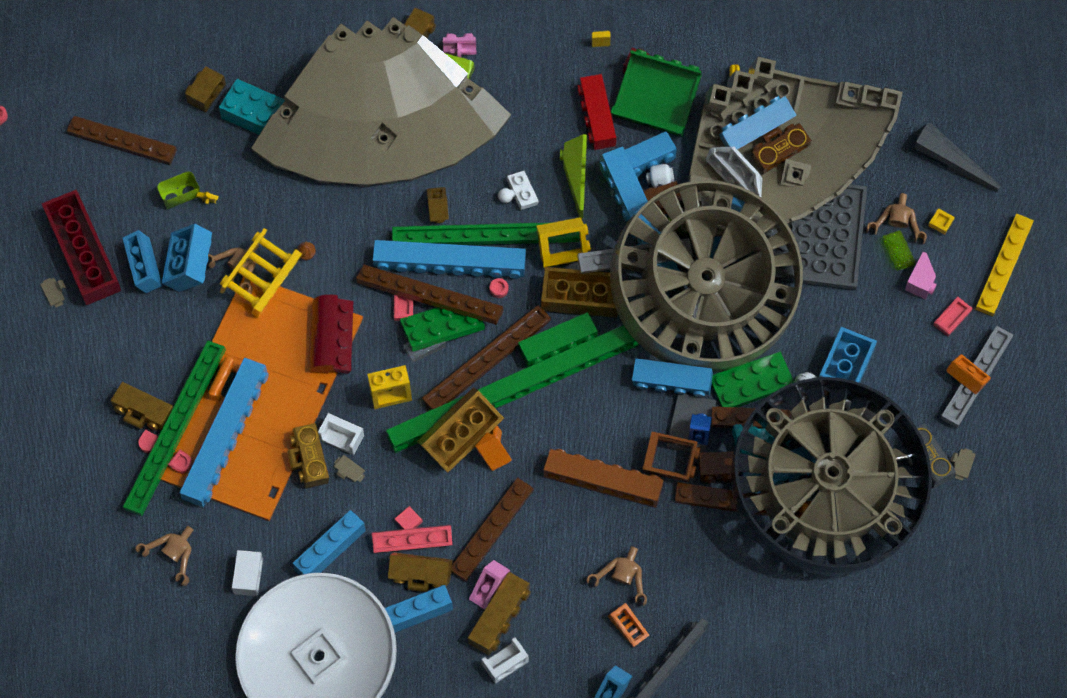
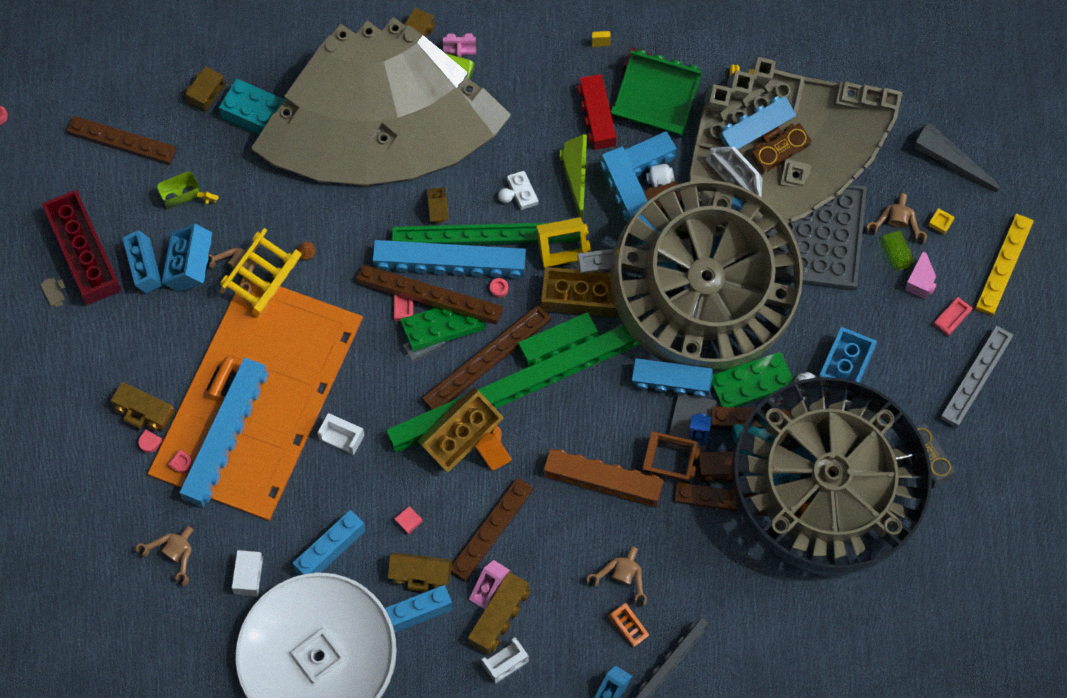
(174, 428): green plate -> none
(312, 462): pearl gold piece -> none
(331, 334): dark red brick -> none
(348, 468): dark tan piece -> none
(397, 382): yellow window -> none
(412, 538): coral tile -> none
(963, 463): dark tan piece -> none
(968, 374): orange slope -> none

